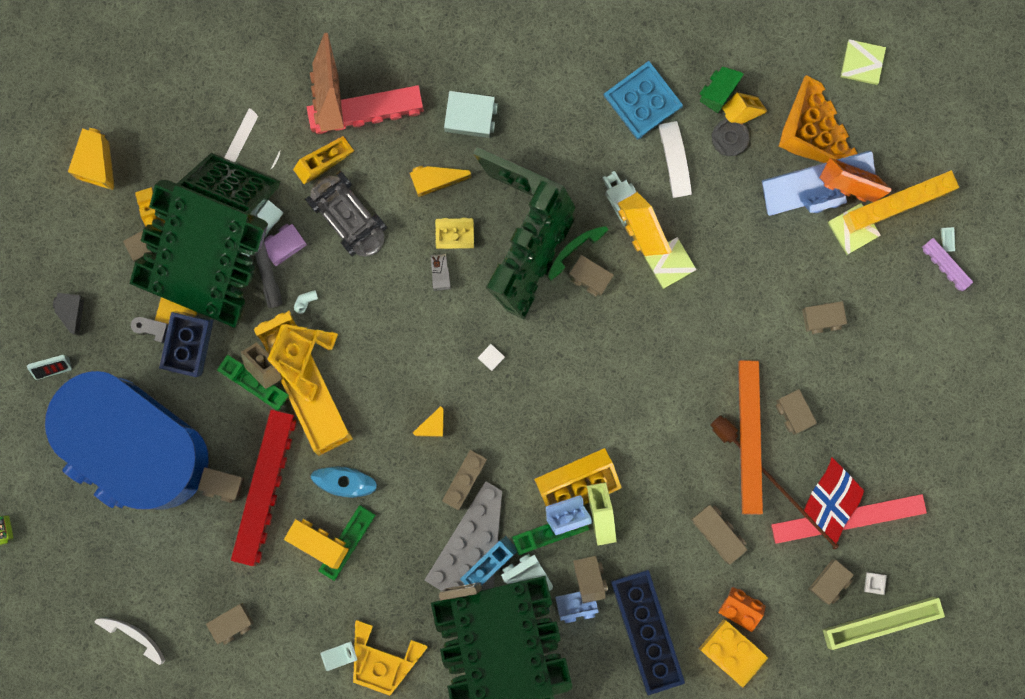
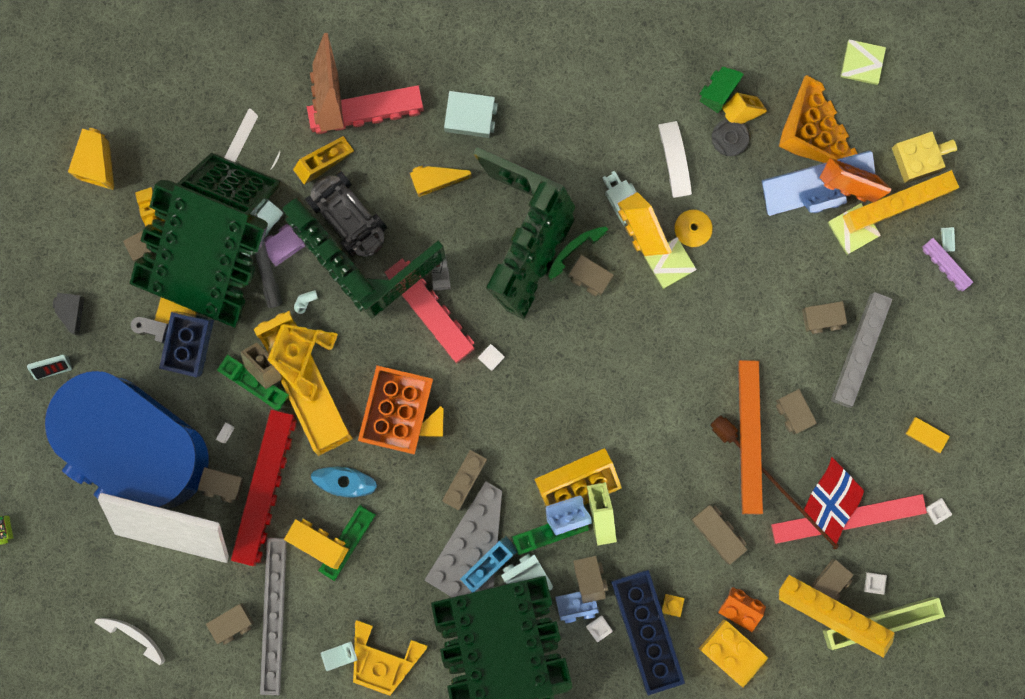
(164, 527): none -> white tile
(225, 433): none -> white tile
(273, 616): none -> light grey tile
(366, 293): none -> dark green bracket
(395, 410): none -> orange slope
(435, 316): none -> coral brick
(454, 233): light yellow bracket -> none
(460, 591): dark tan tile -> none
(599, 628): none -> white tile
(643, 100): dark azure plate -> none
(672, 605): none -> yellow plate
(686, 234): none -> yellow dish
(836, 616): none -> yellow brick
(861, 350): none -> light grey brick
(921, 156): none -> light yellow brick
(927, 435): none -> yellow tile
(938, 511): none -> white tile

